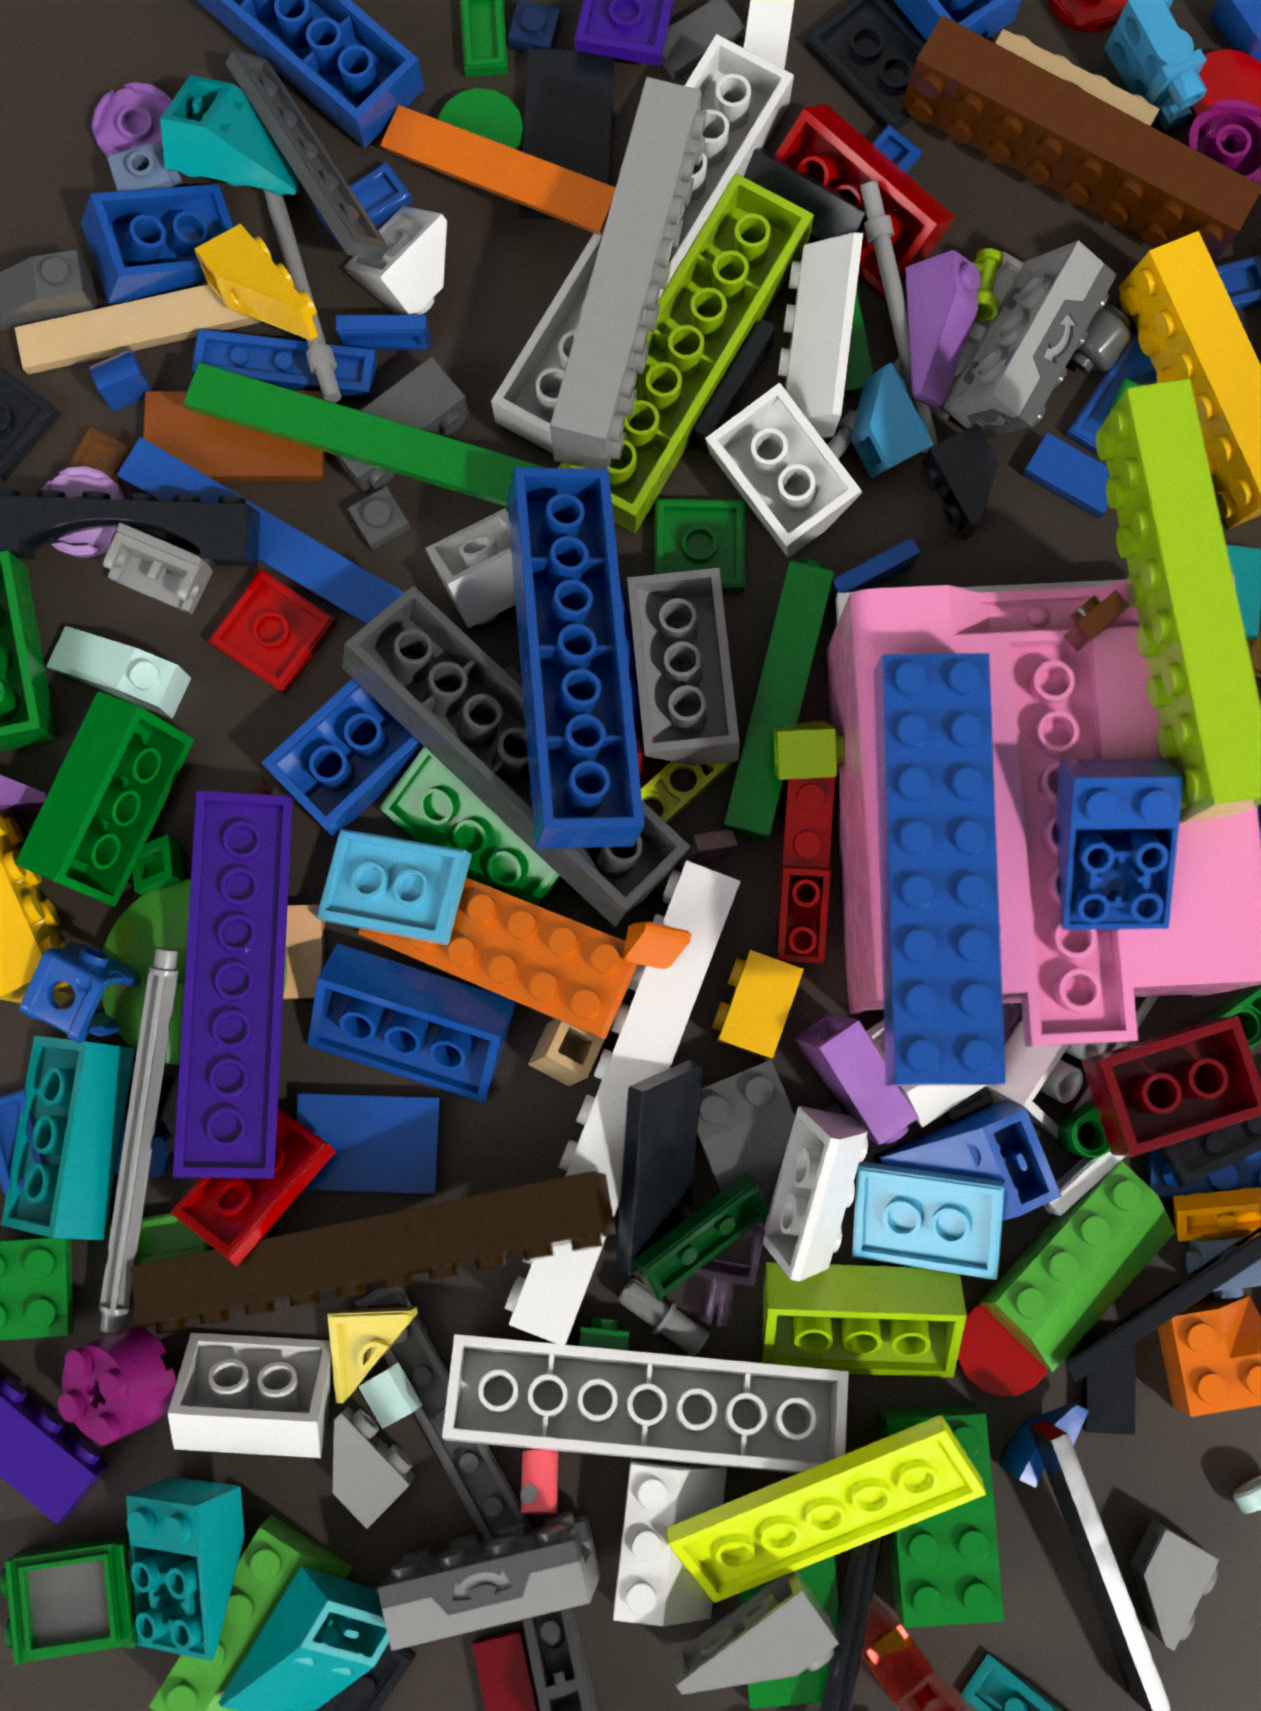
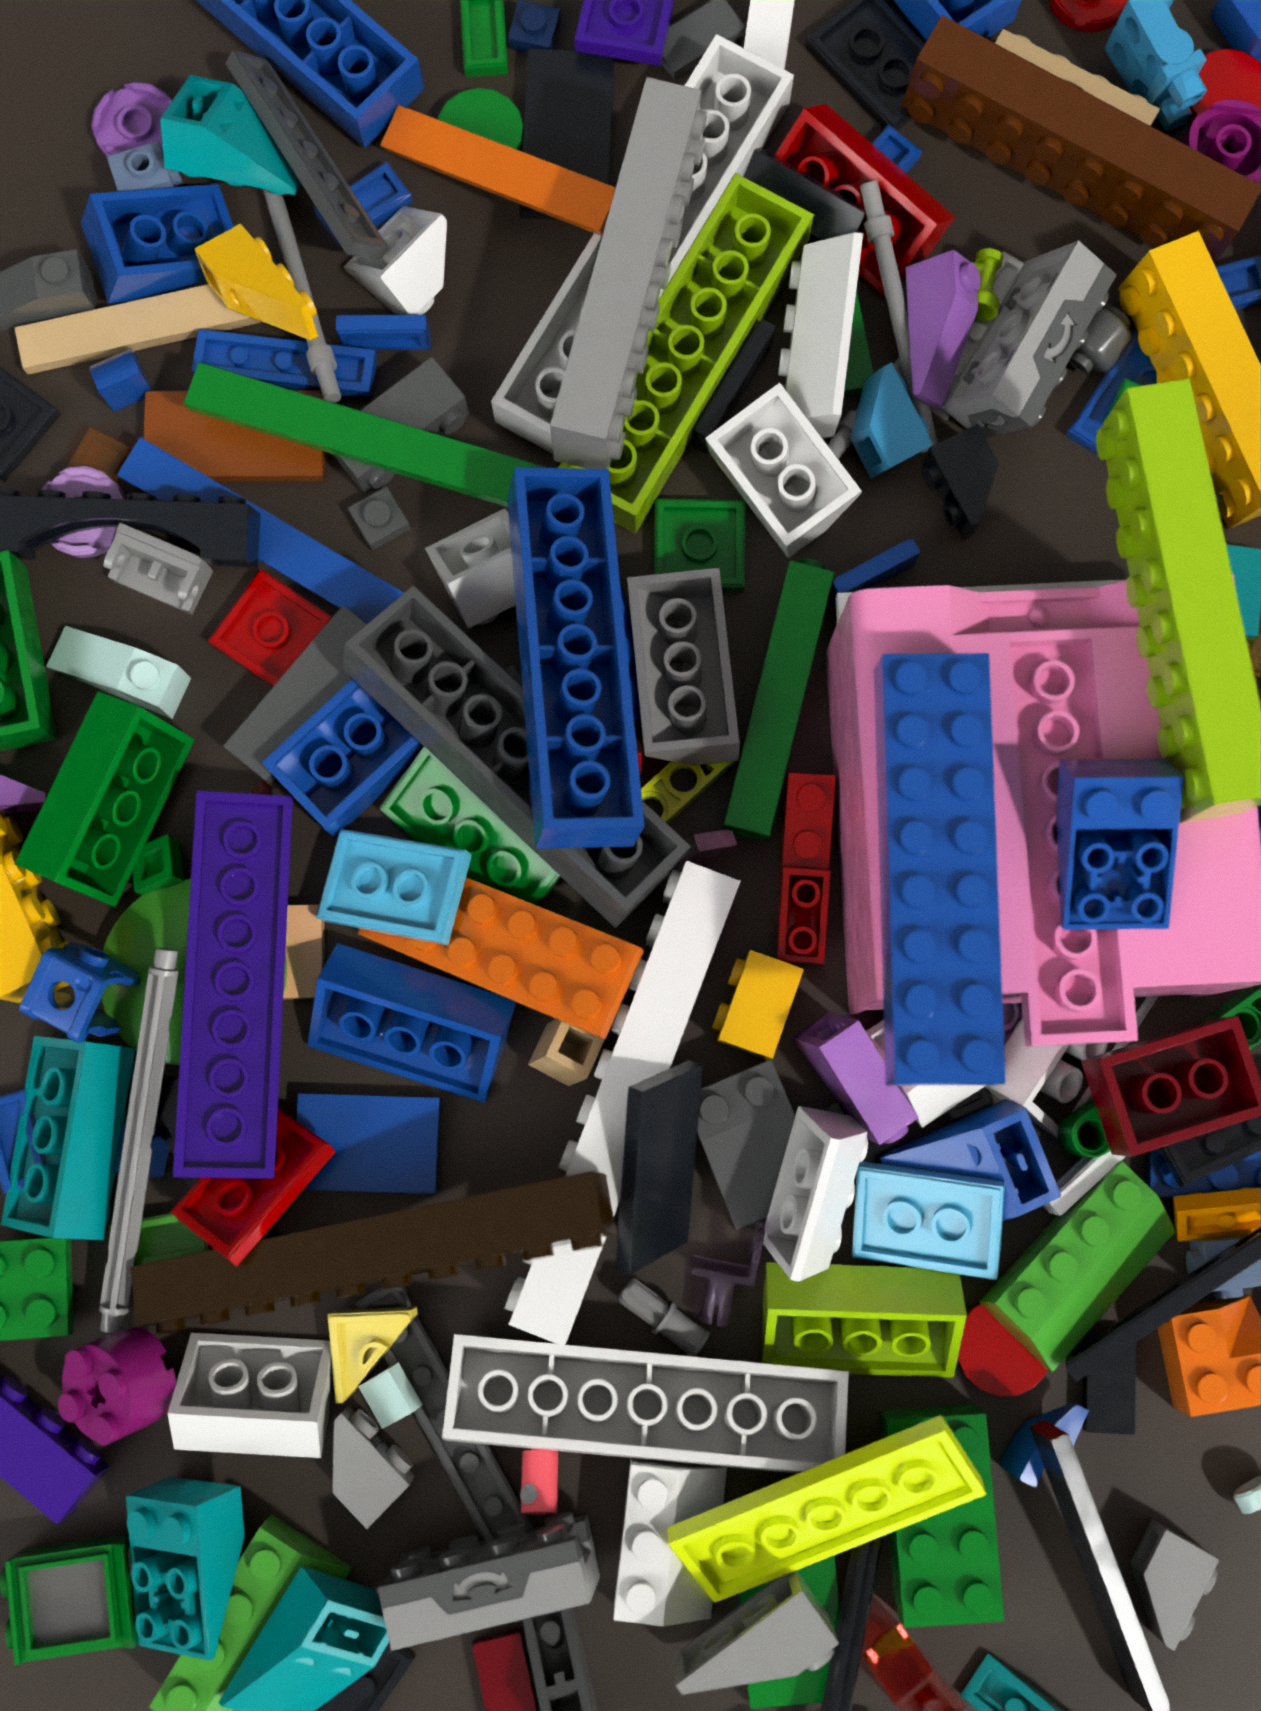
(296, 696): none -> dark grey brick
(604, 1334): green plate -> none
(654, 944): orange slope -> none
(701, 1236): dark green tile -> none
(807, 750): lime slope -> none
(1070, 475): blue tile -> none
(1093, 618): reddish brown plate -> none

